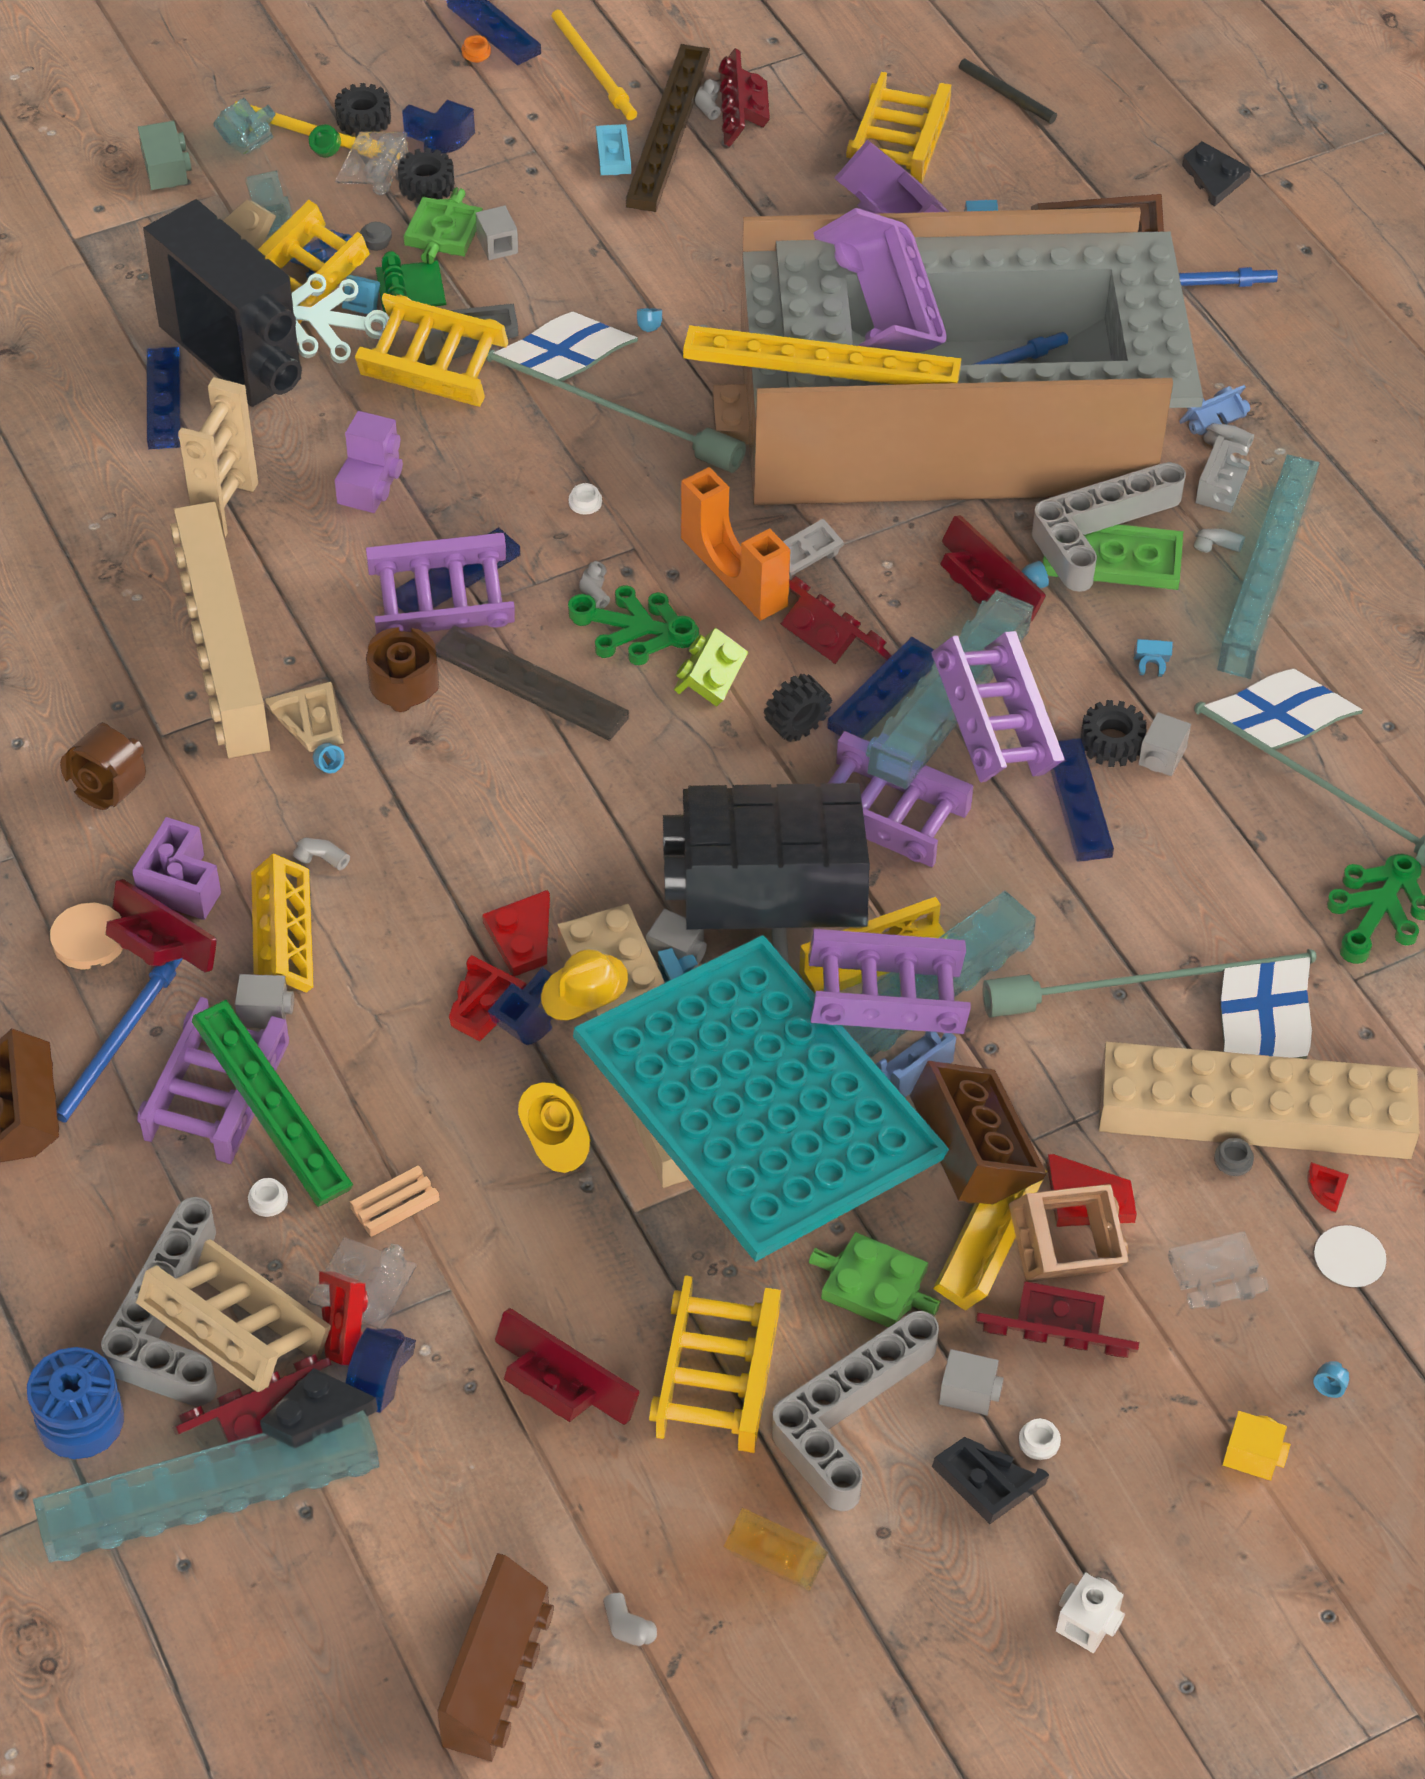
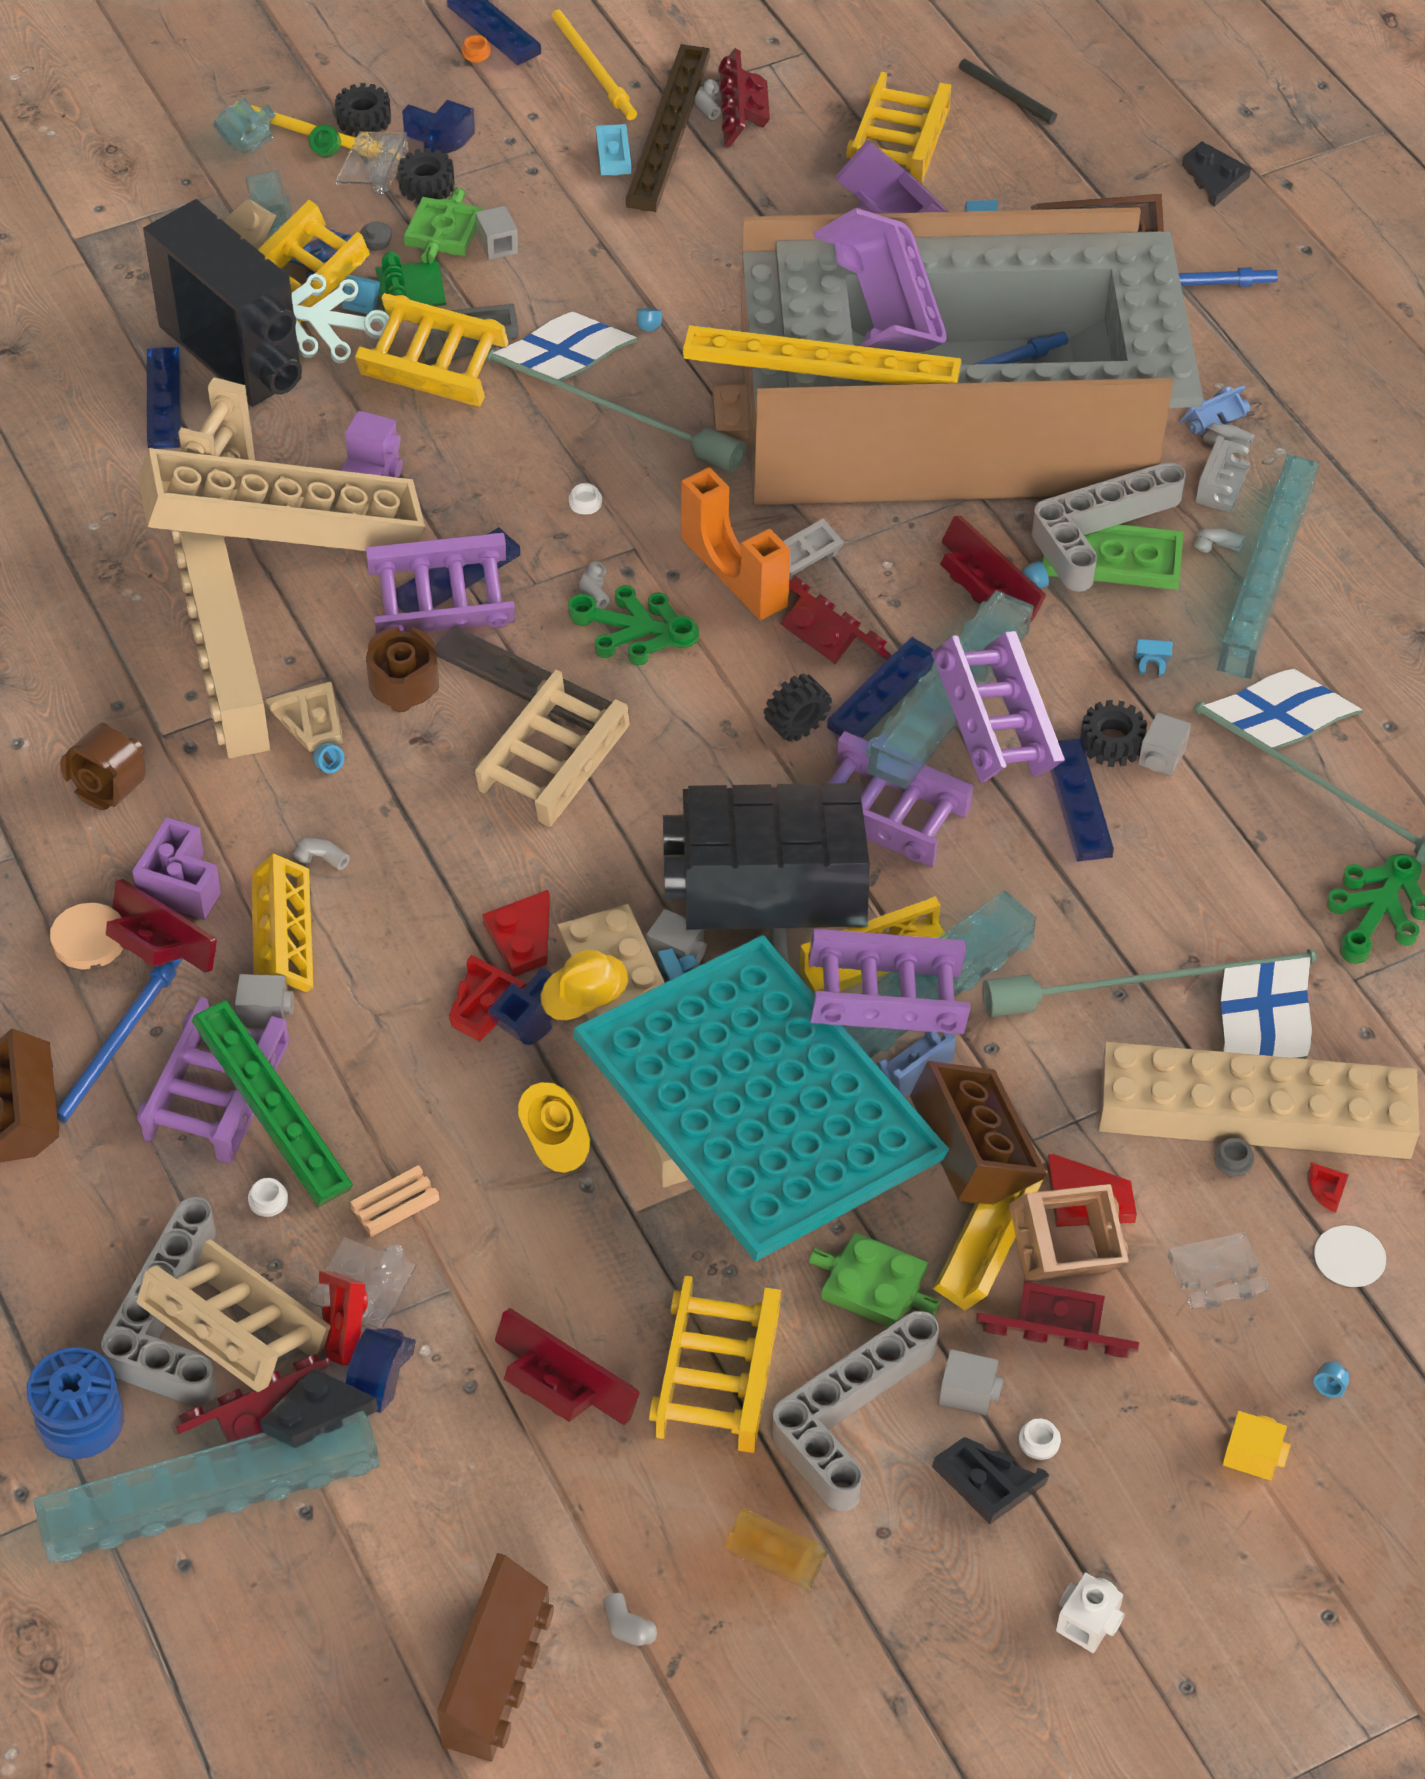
(163, 155): sand green brick -> none
(277, 501): none -> tan brick
(570, 773): none -> tan fence
(711, 666): lime bracket -> none

